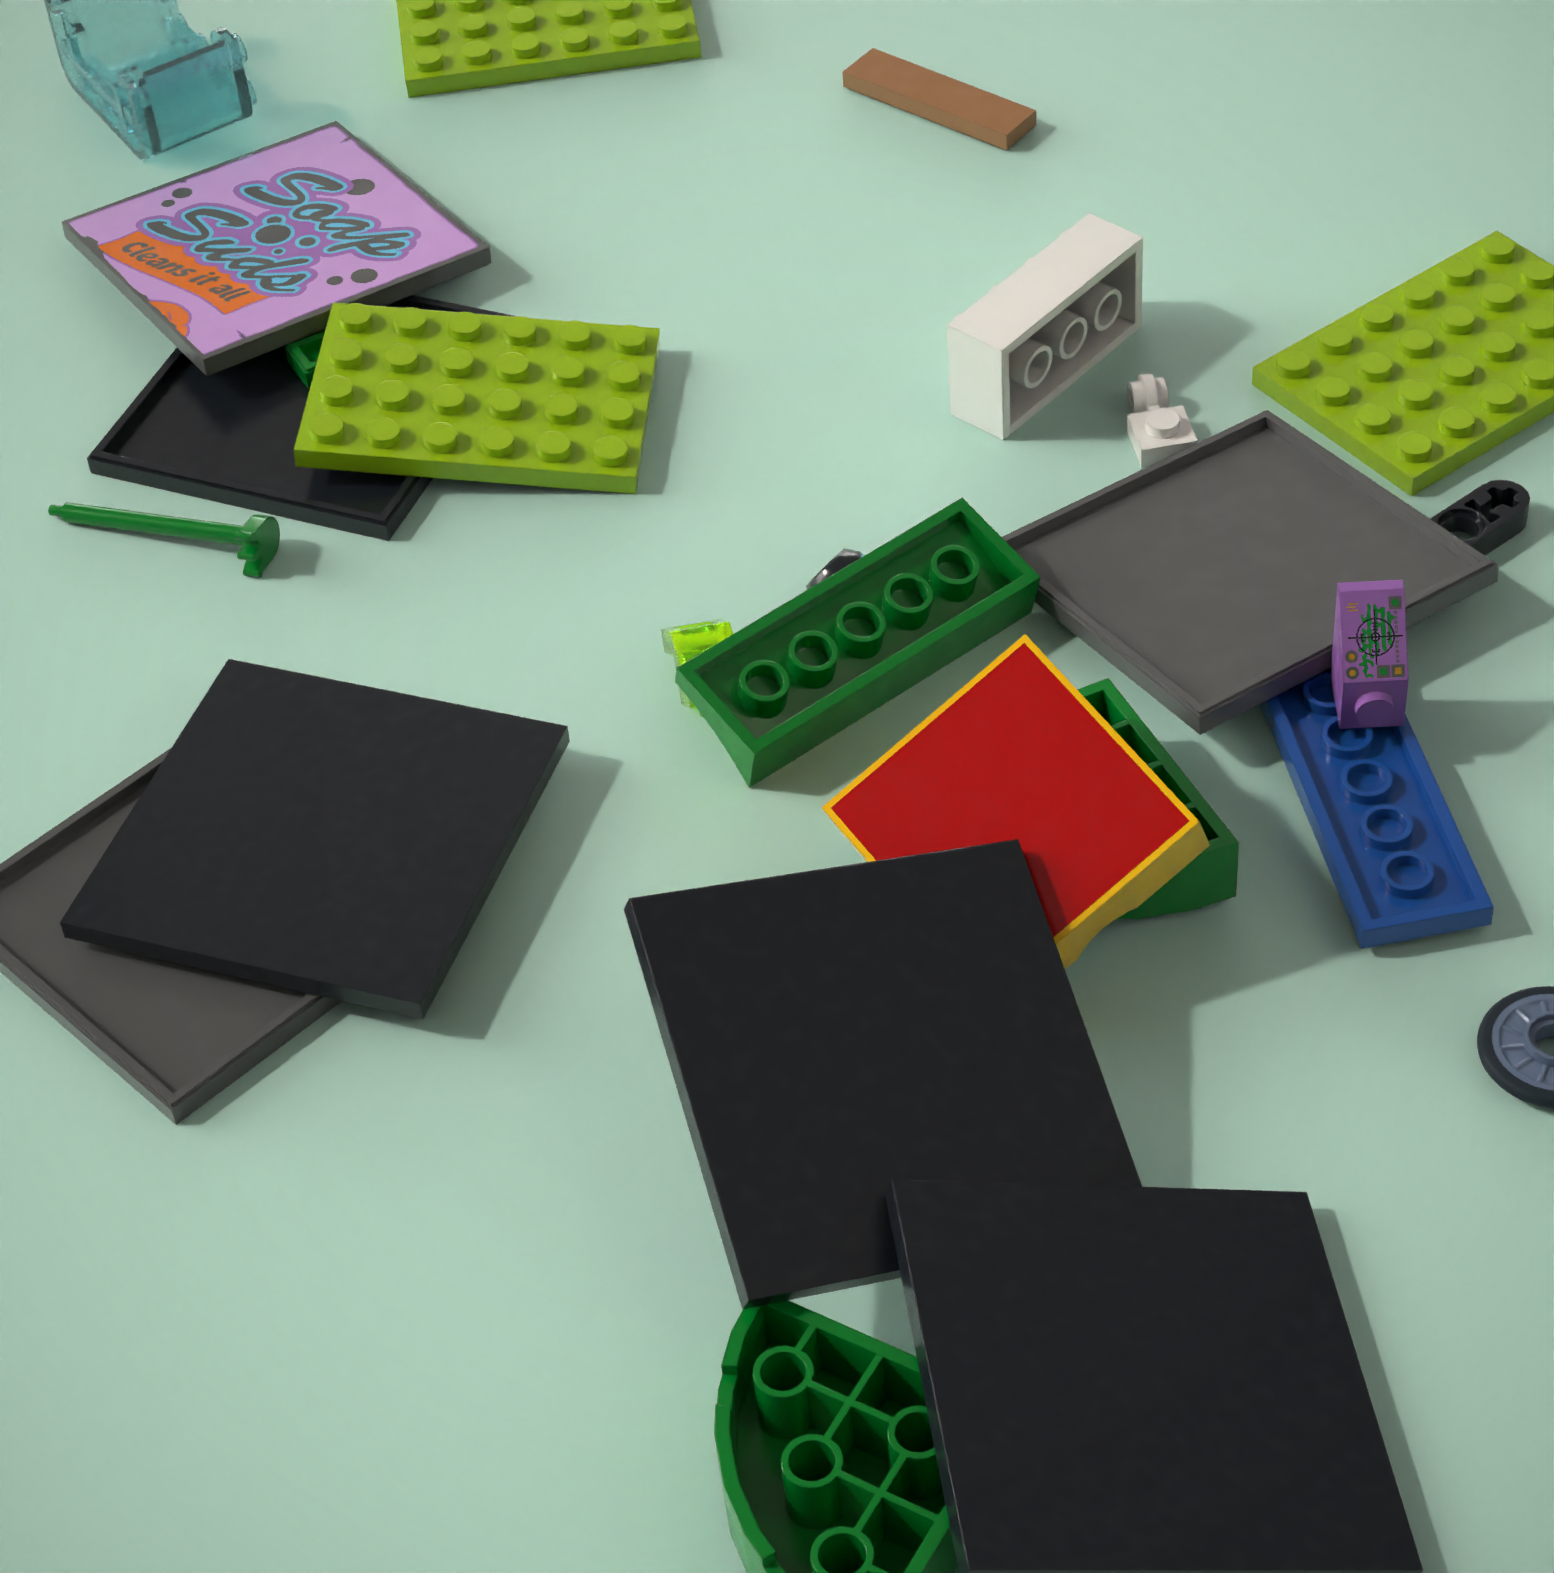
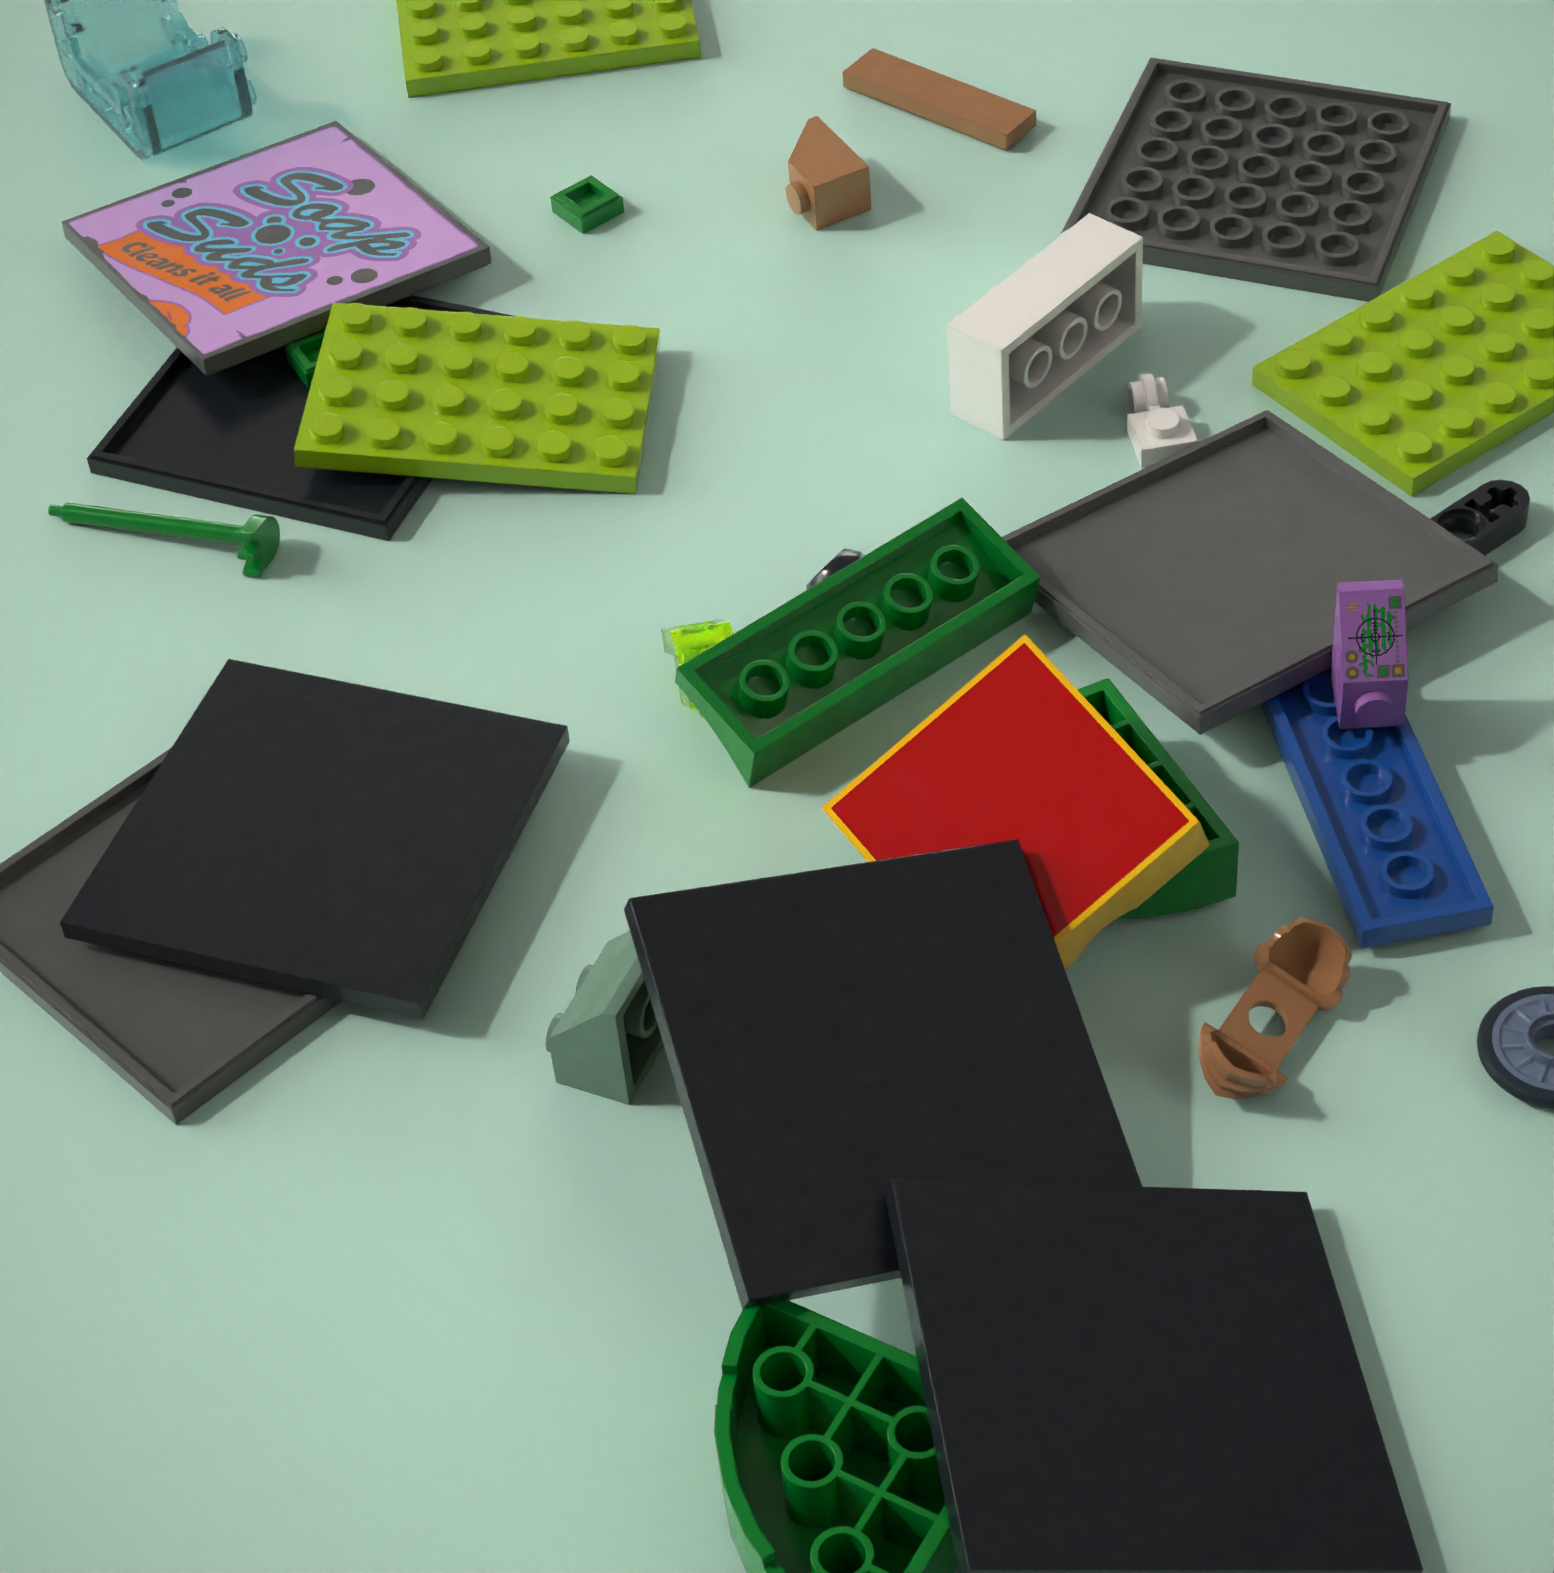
(587, 204): none -> green tile
(608, 1029): none -> sand green slope
(826, 177): none -> medium nougat slope
(1265, 176): none -> dark grey tile
(1298, 974): none -> medium nougat piece

